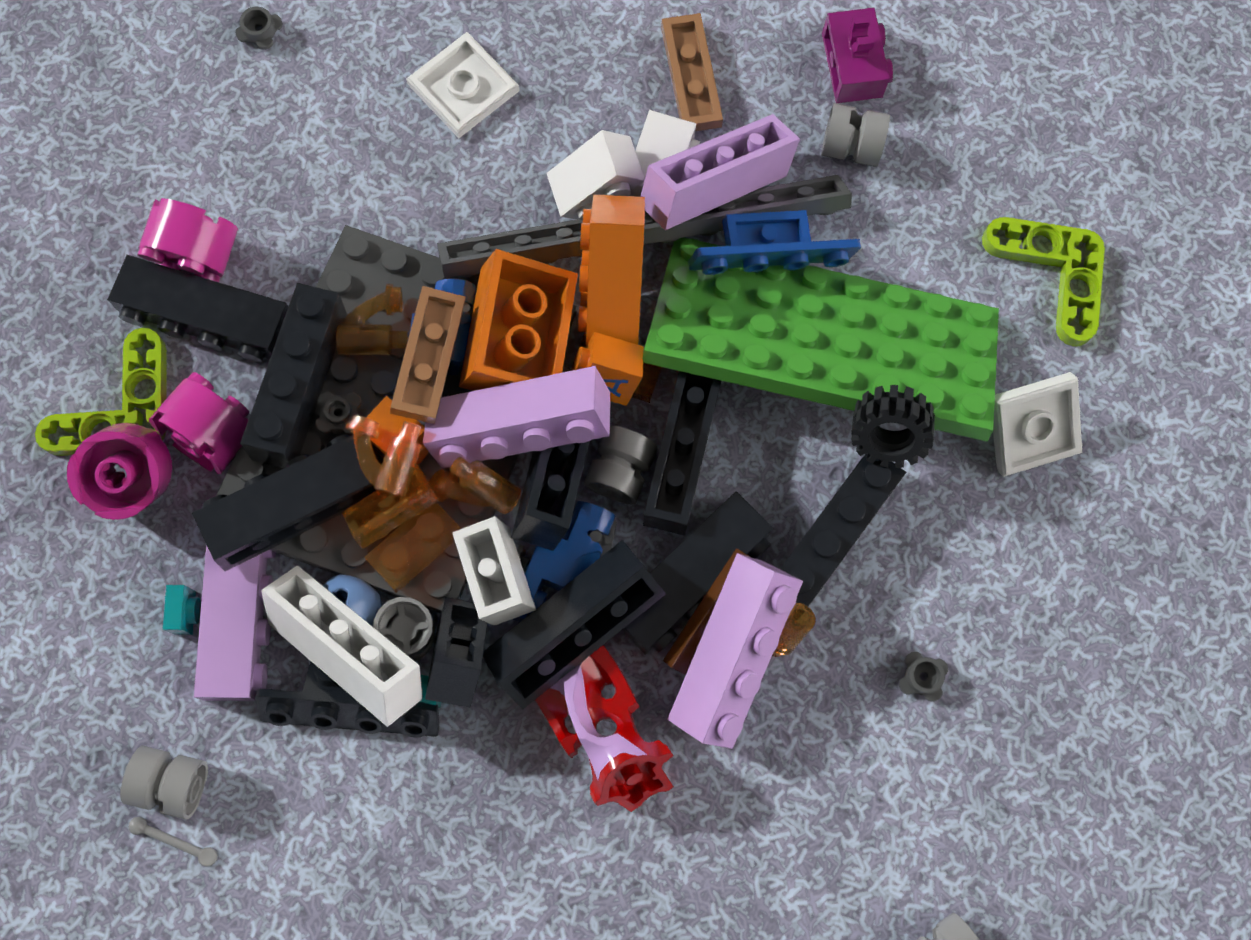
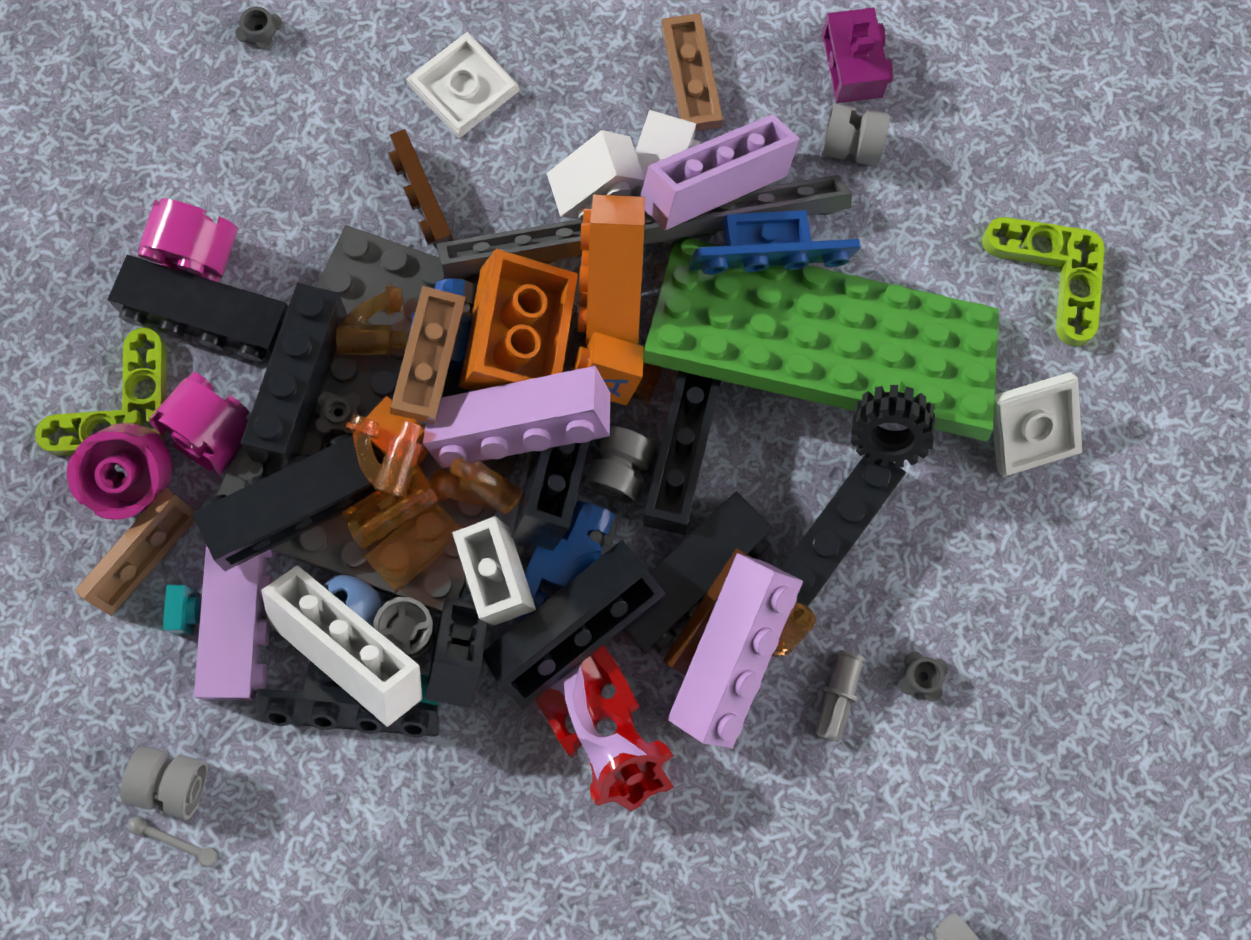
(137, 552): none -> medium nougat plate
(419, 190): none -> reddish brown plate
(839, 695): none -> light grey axle

